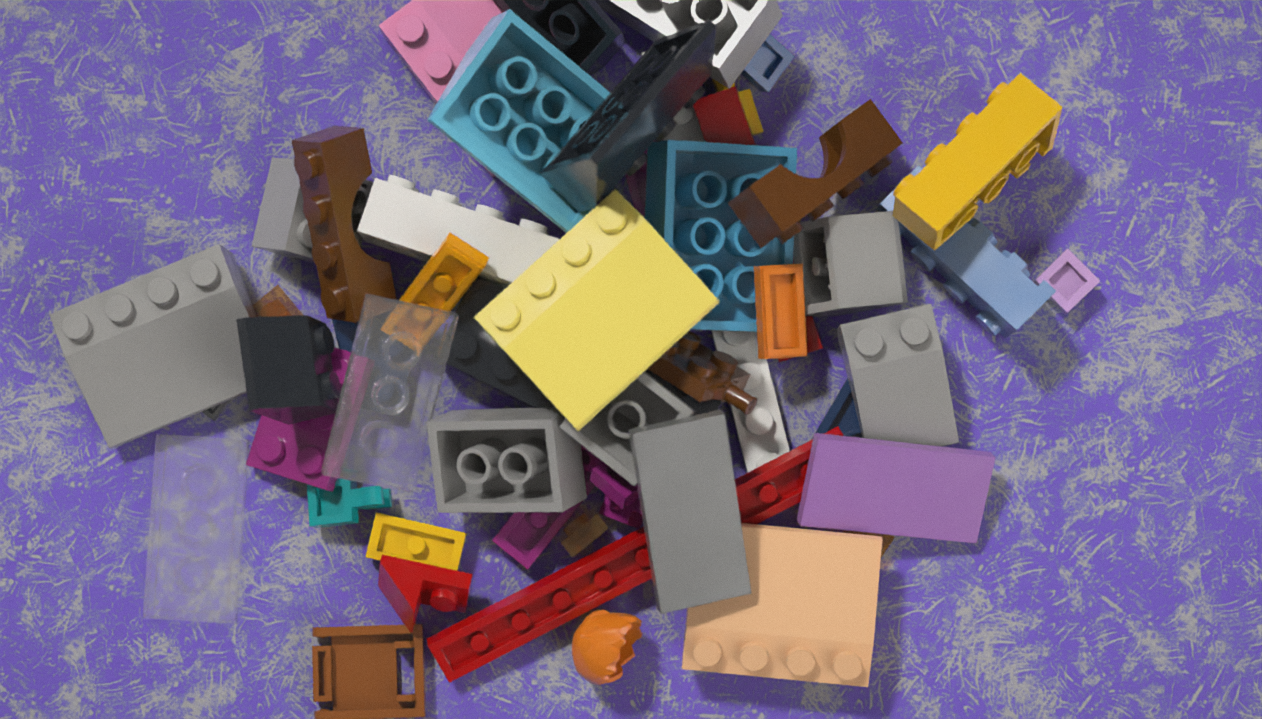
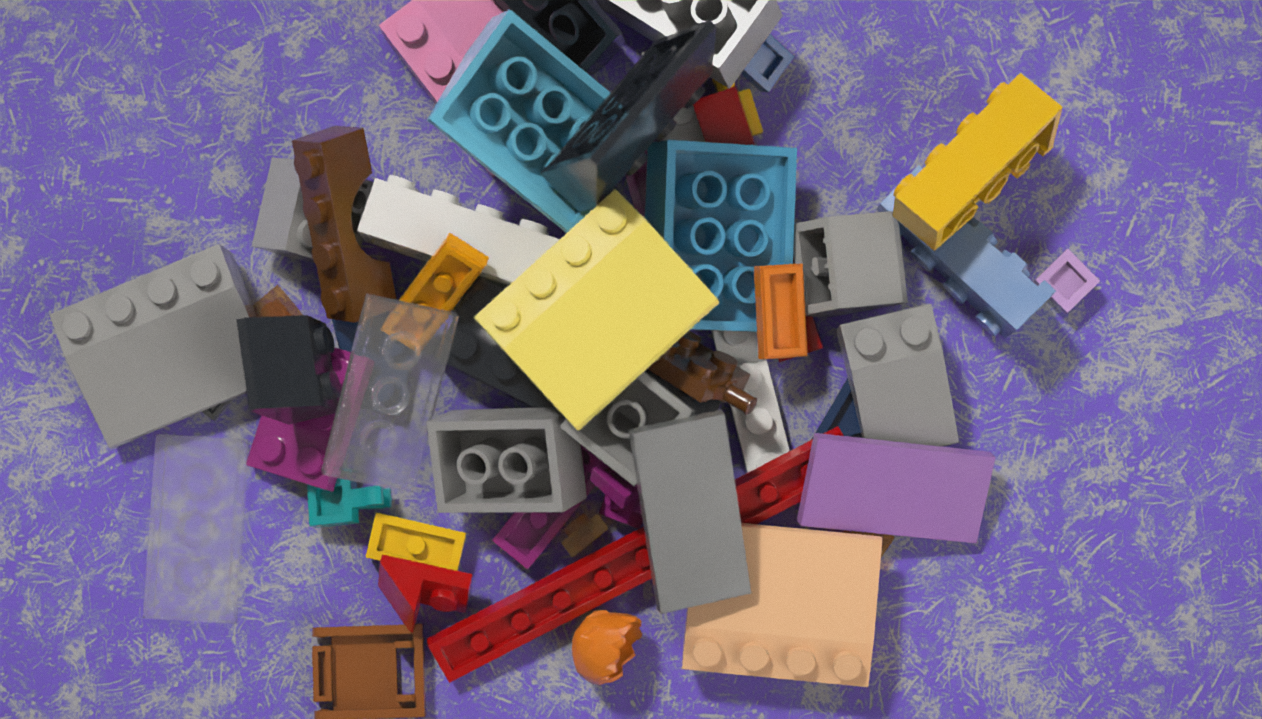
(782, 198): reddish brown arch -> none

